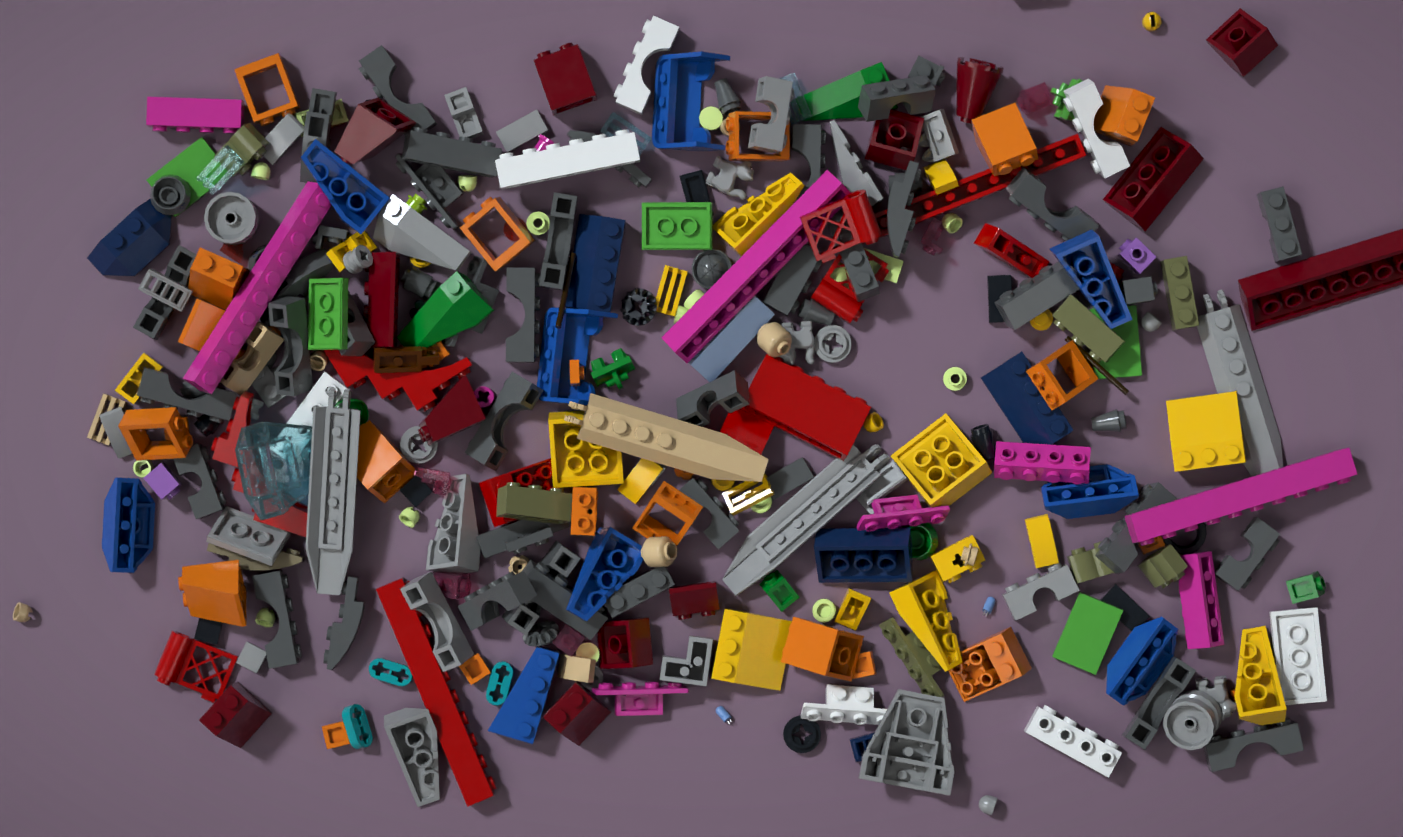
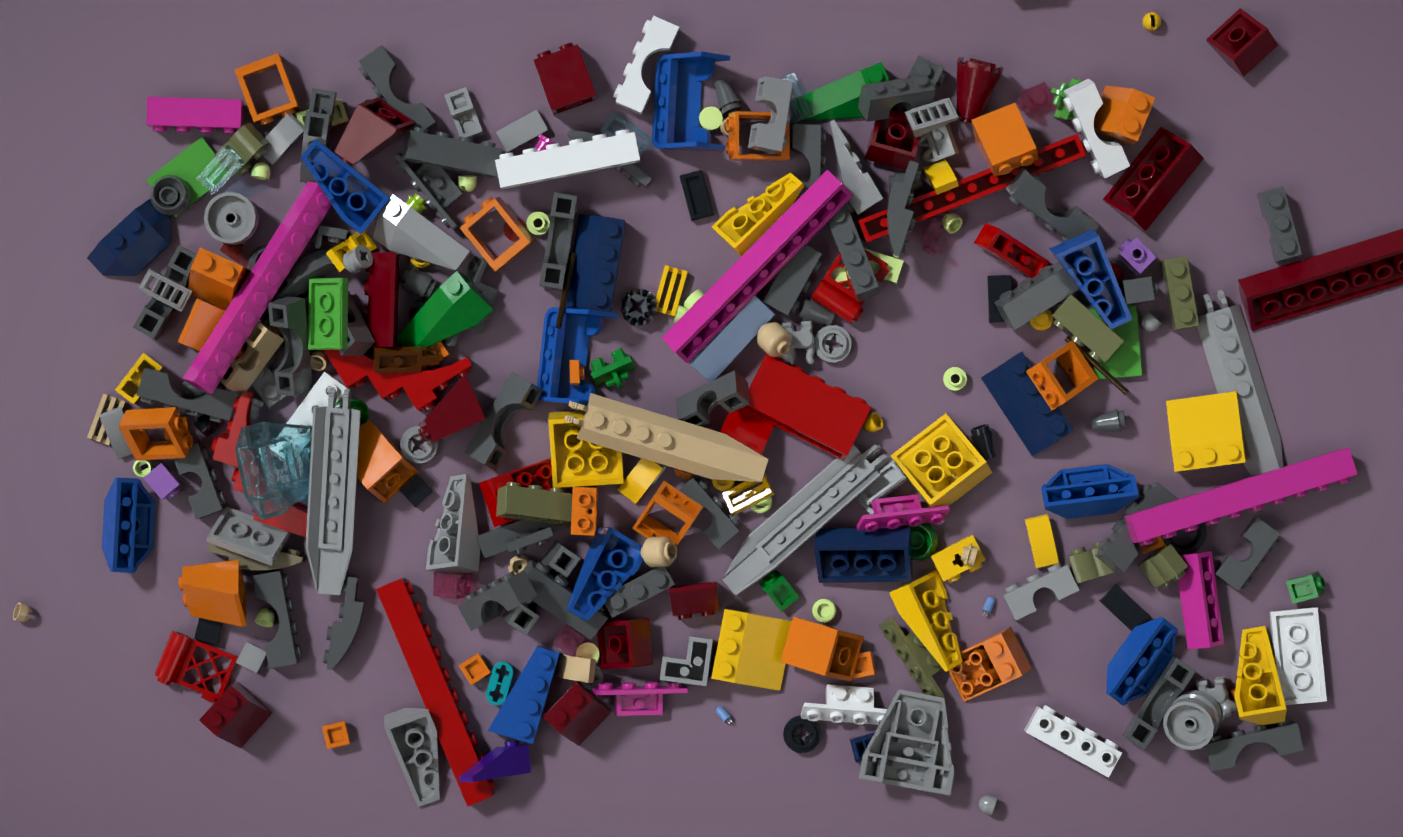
(357, 726): teal beam -> none
(389, 677): teal beam -> none
(409, 517): yellowish green hinge -> none
(437, 477): clear pink bracket -> none
(450, 643): light grey arch -> none
(491, 397): dark pink bush -> none
(500, 762): none -> dark purple slope
(522, 345): dark grey arch -> none
(541, 633): dark grey gear -> none
(677, 226): bright green tile -> none
(710, 267): dark grey hat -> none
(728, 172): light grey animal -> none
(789, 477): dark grey tile -> none
(852, 609): yellow slope -> none
(860, 221): red piece -> none
(920, 112): none -> light grey slope
(1042, 462): dark pink brick -> none
(1087, 633): bright green tile -> none

